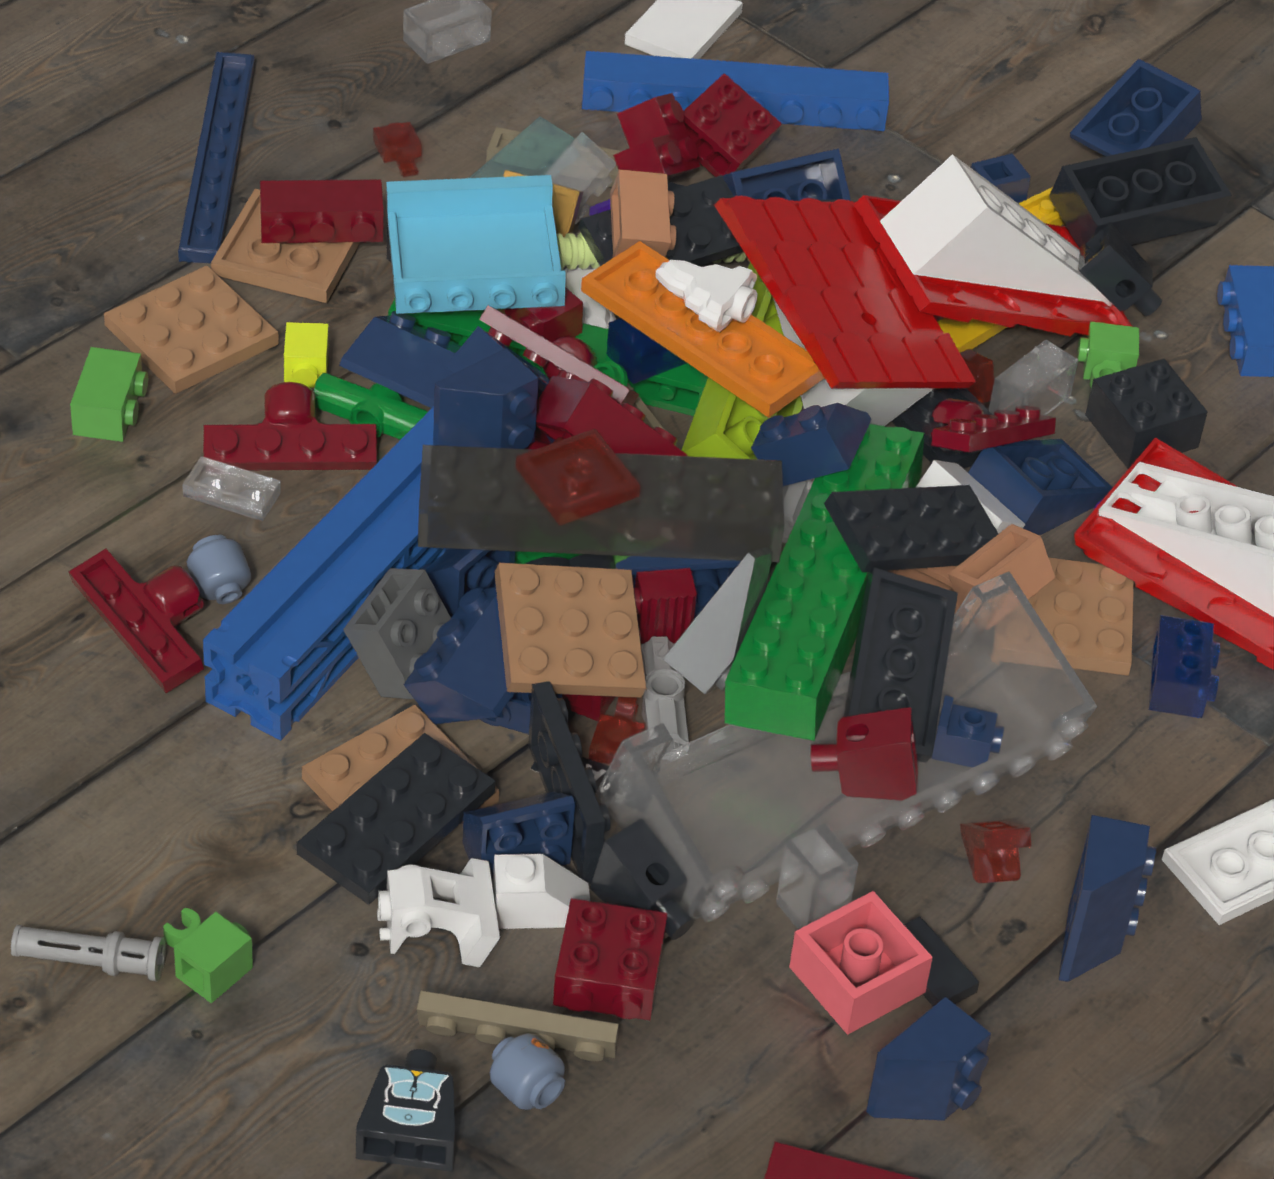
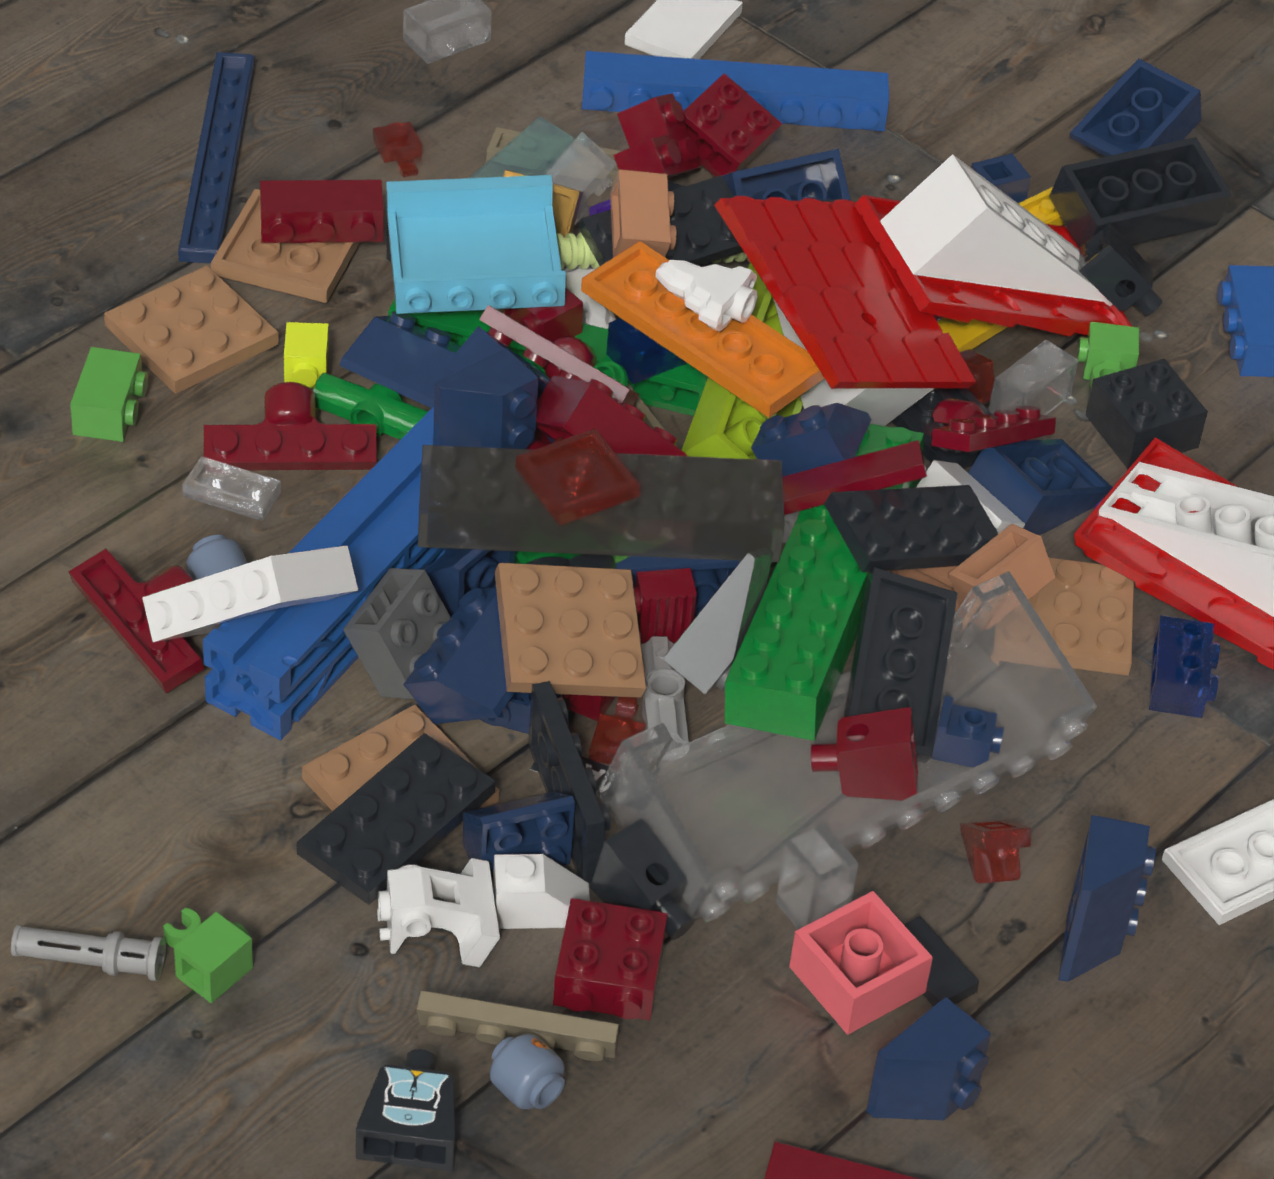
(248, 590): none -> white arch
(860, 473): none -> dark red tile

